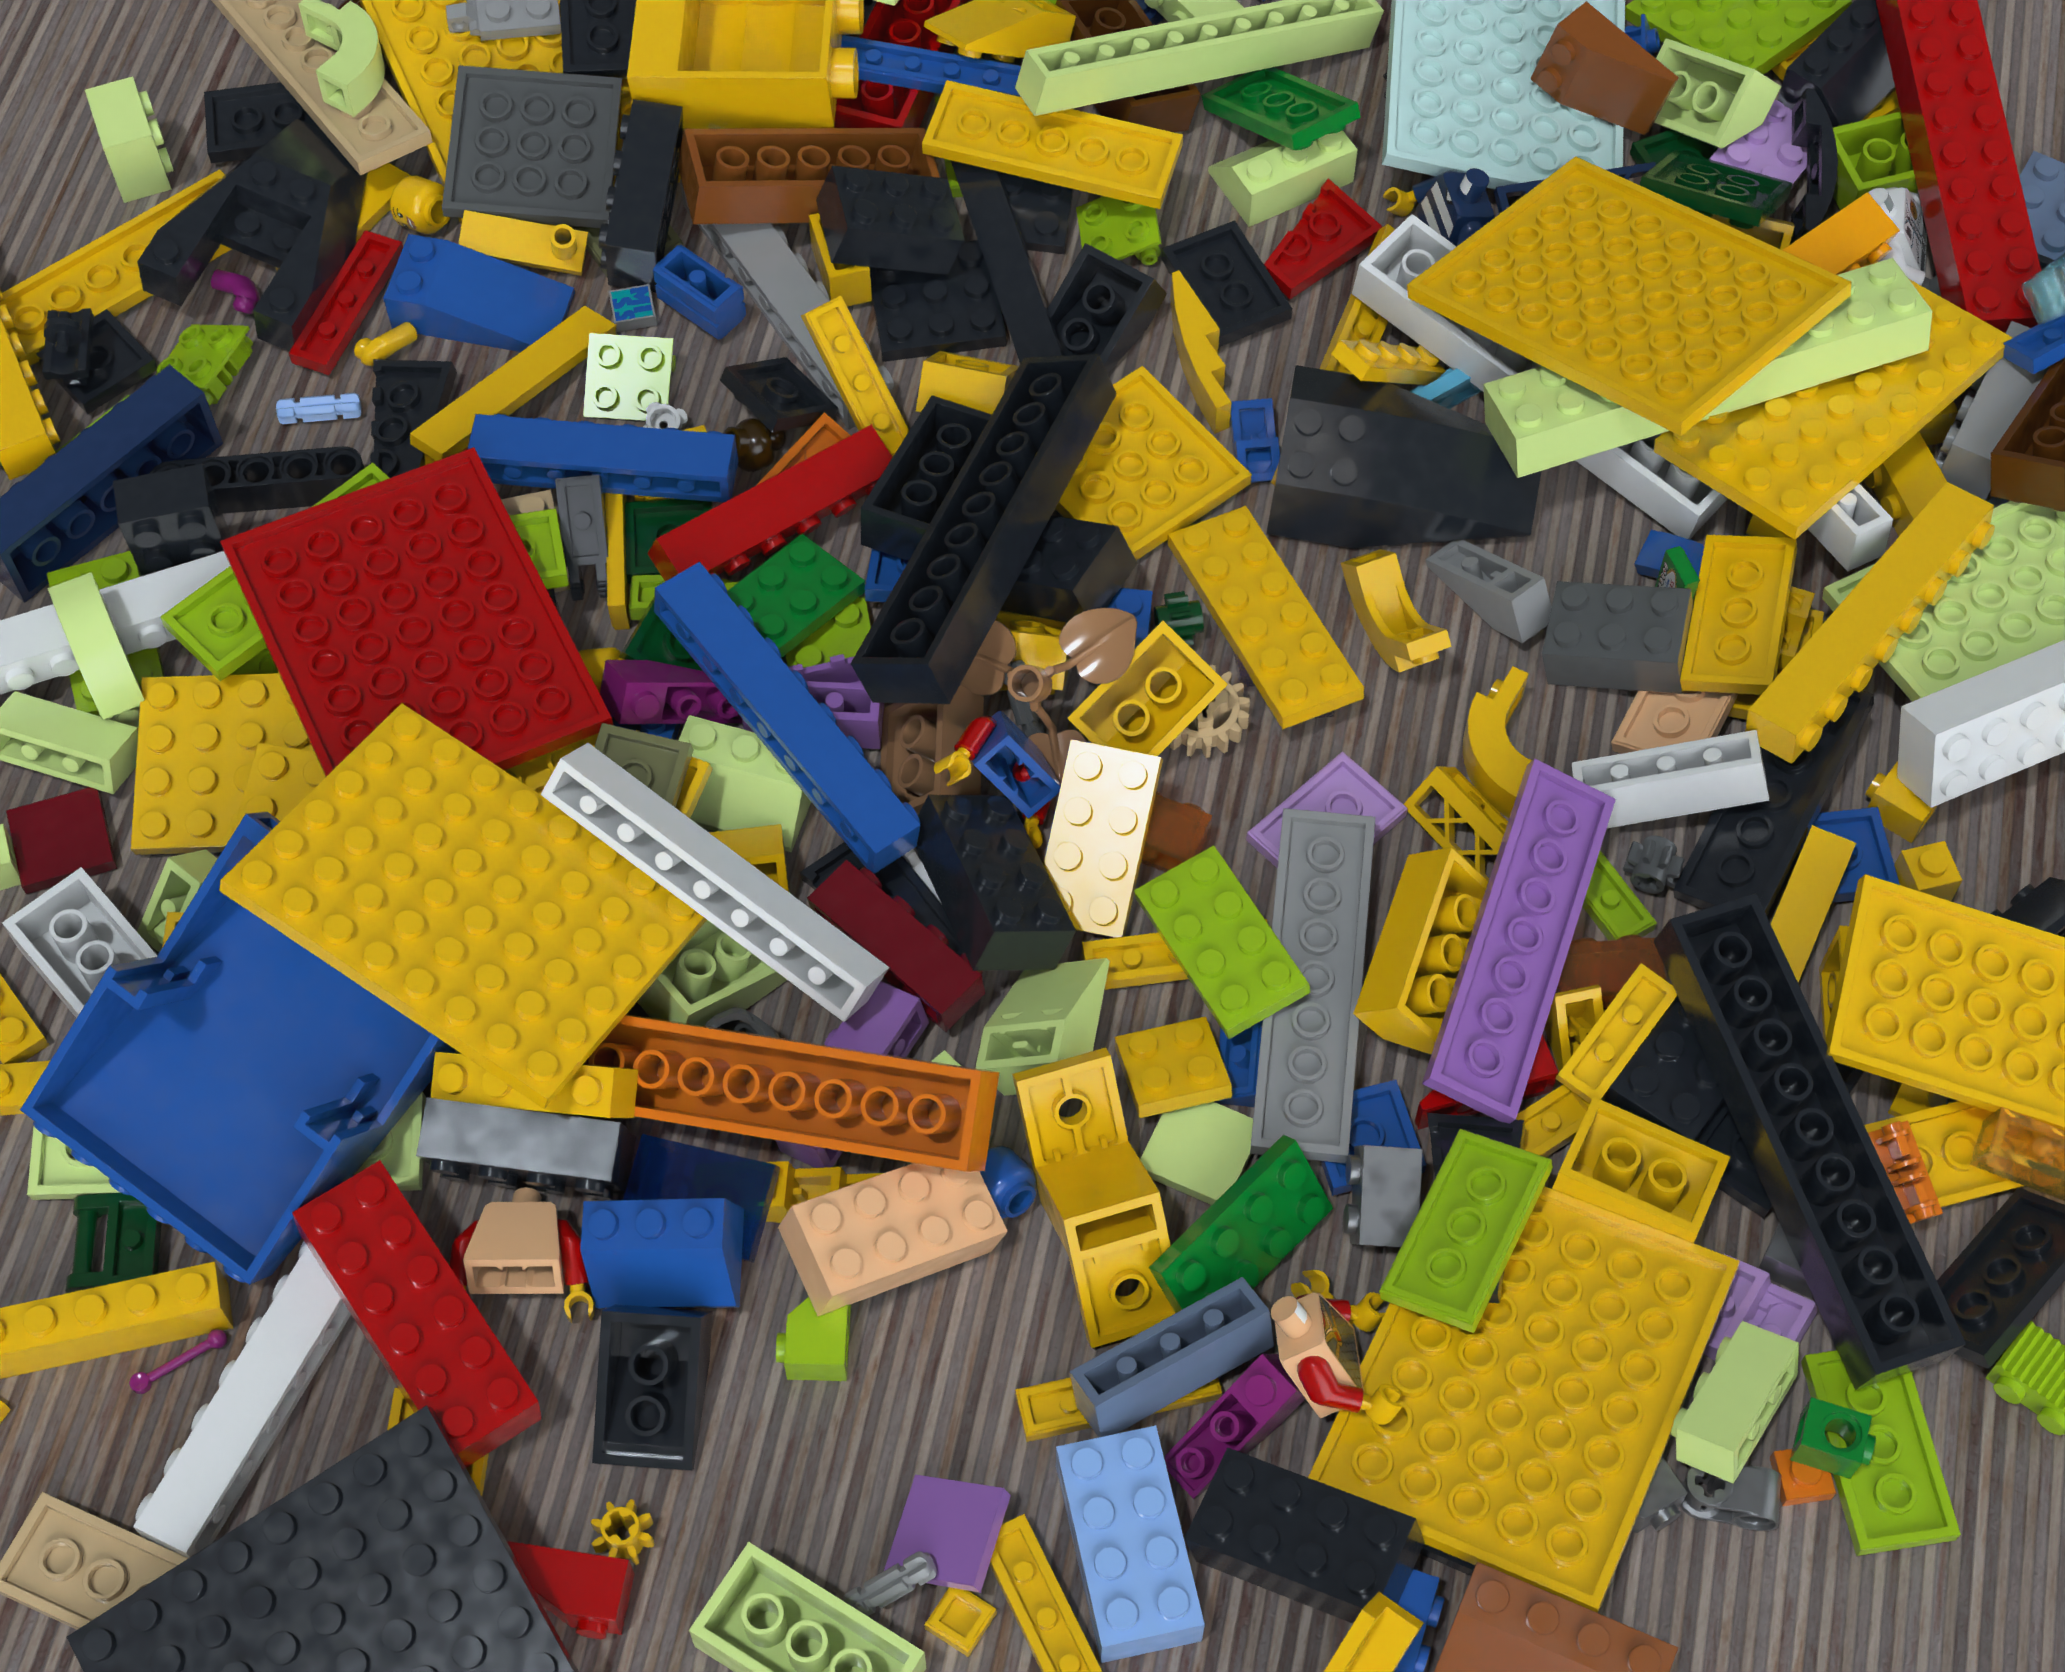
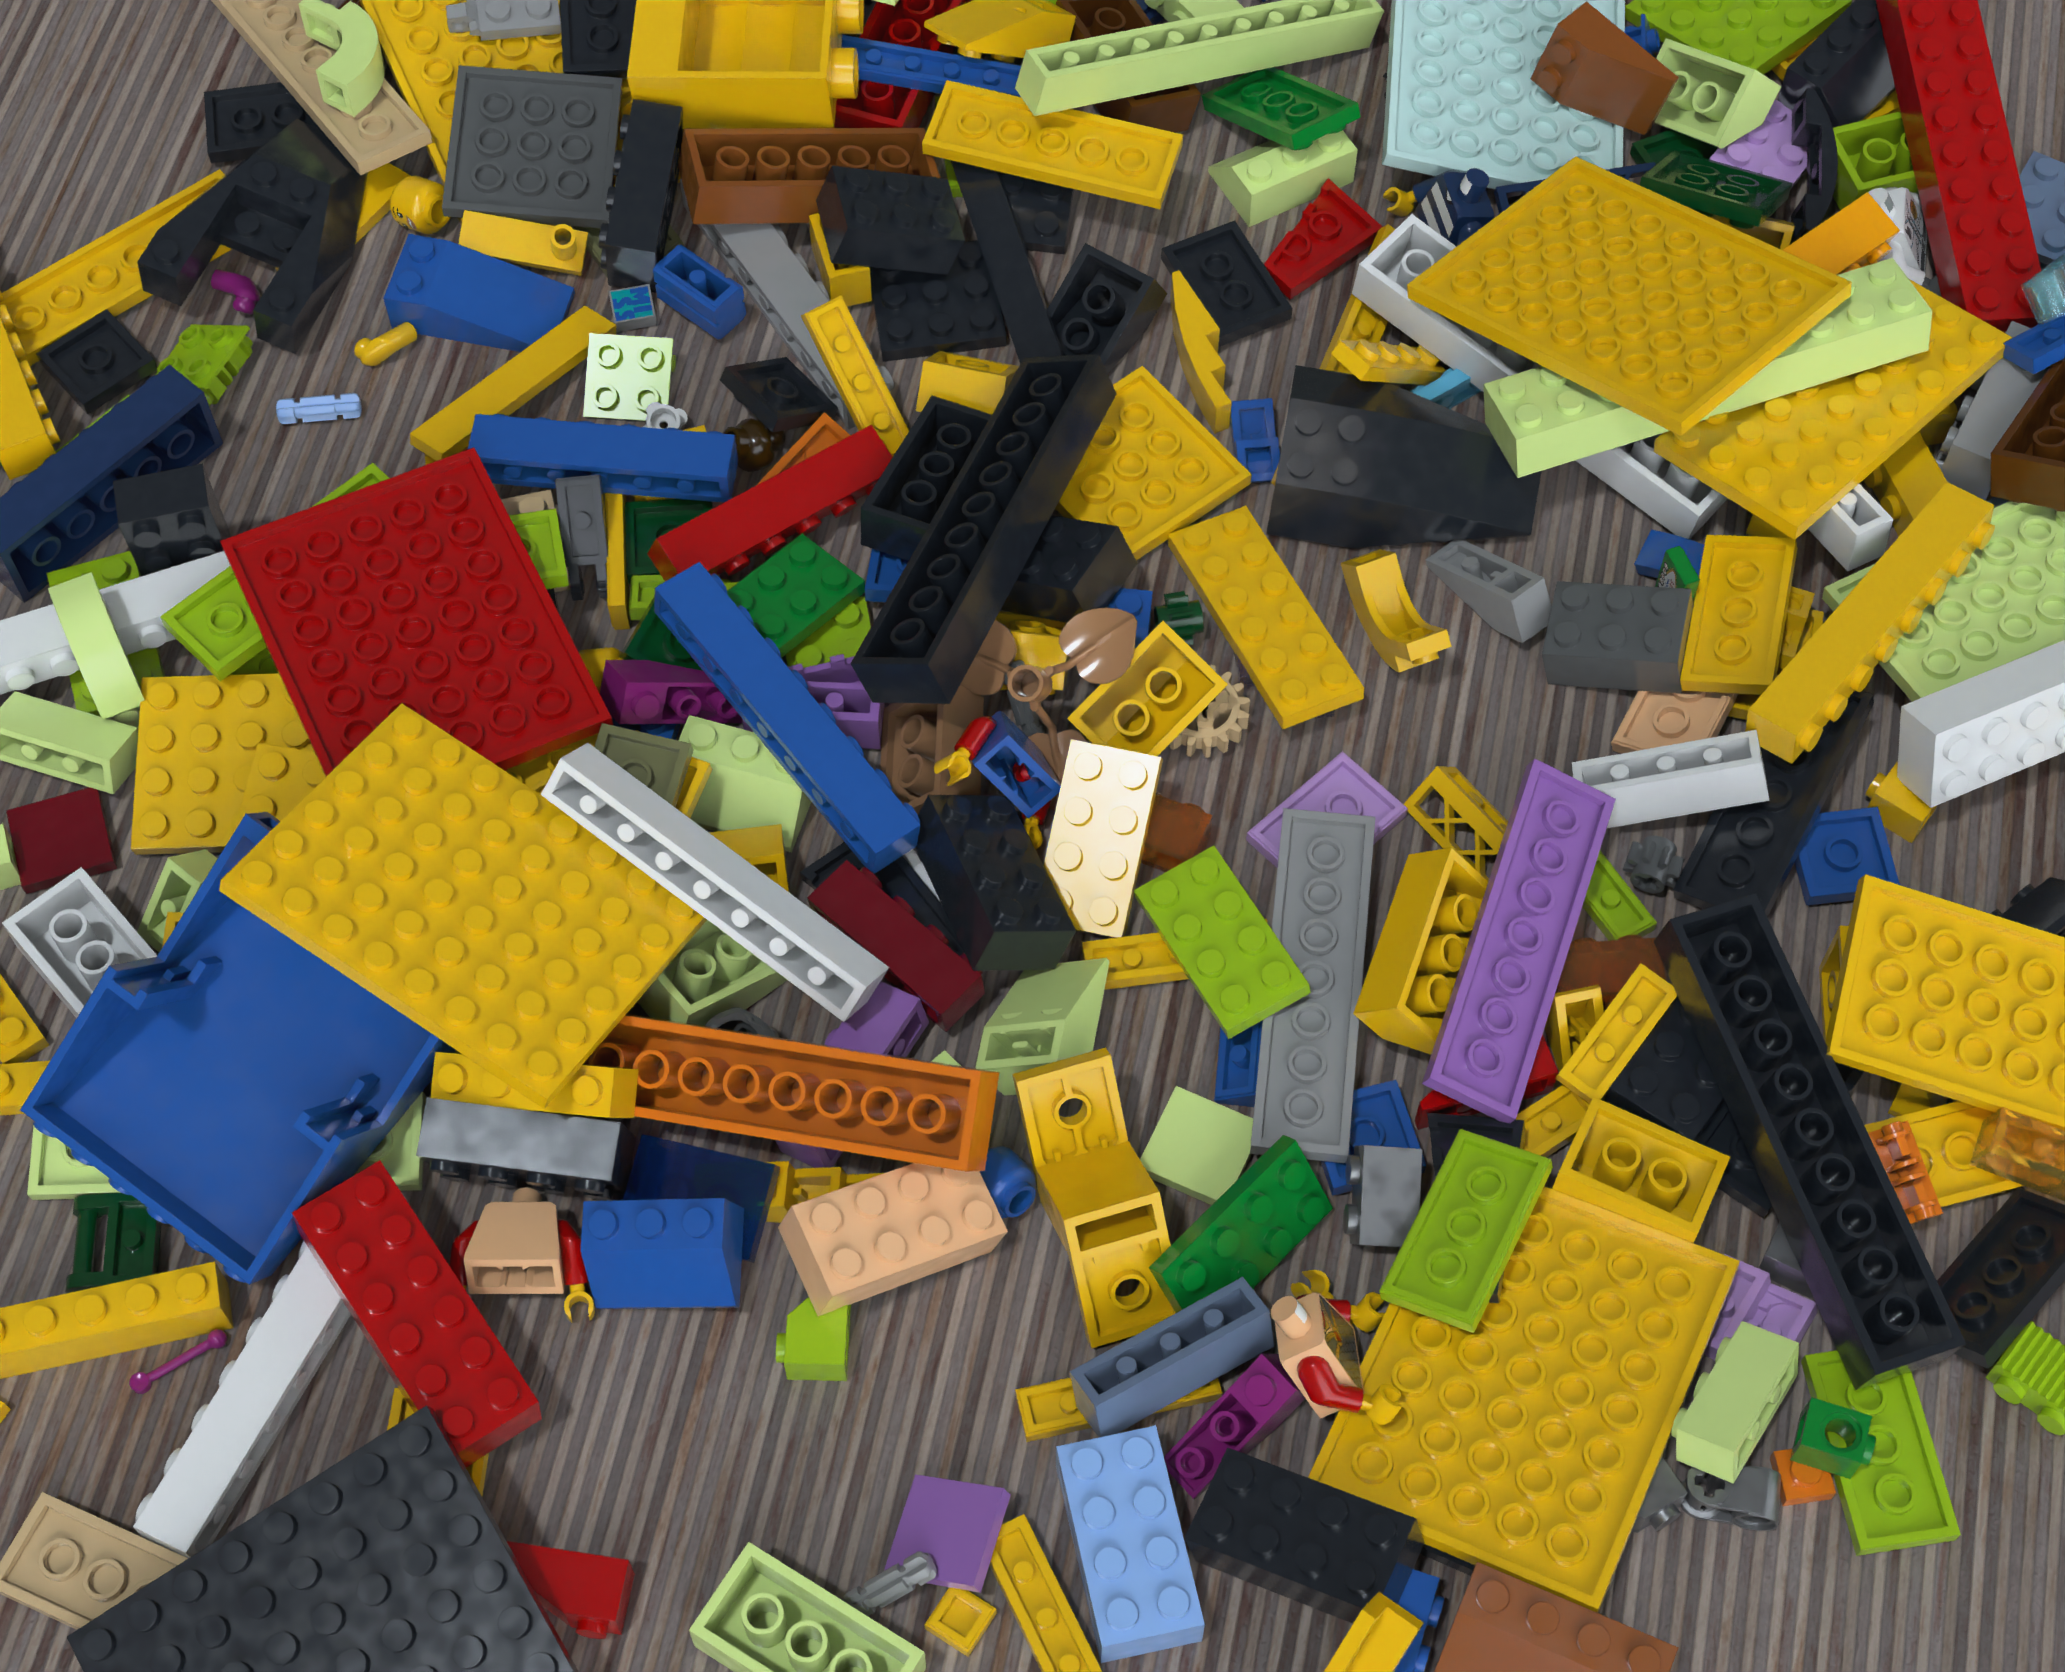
(68, 346): black hips -> none
(130, 138): yellowish green brick -> none
(275, 478): black beam -> none
(346, 303): red plate -> none
(403, 400): black wing -> none
(619, 1517): yellow gear -> none
(651, 1386): black slope -> none
(1120, 229): lime hinge -> none
(1173, 1067): yellow plate -> none
(1487, 751): yellow arch -> none
(1810, 894): yellow tile -> none
(1929, 870): yellow brick -> none

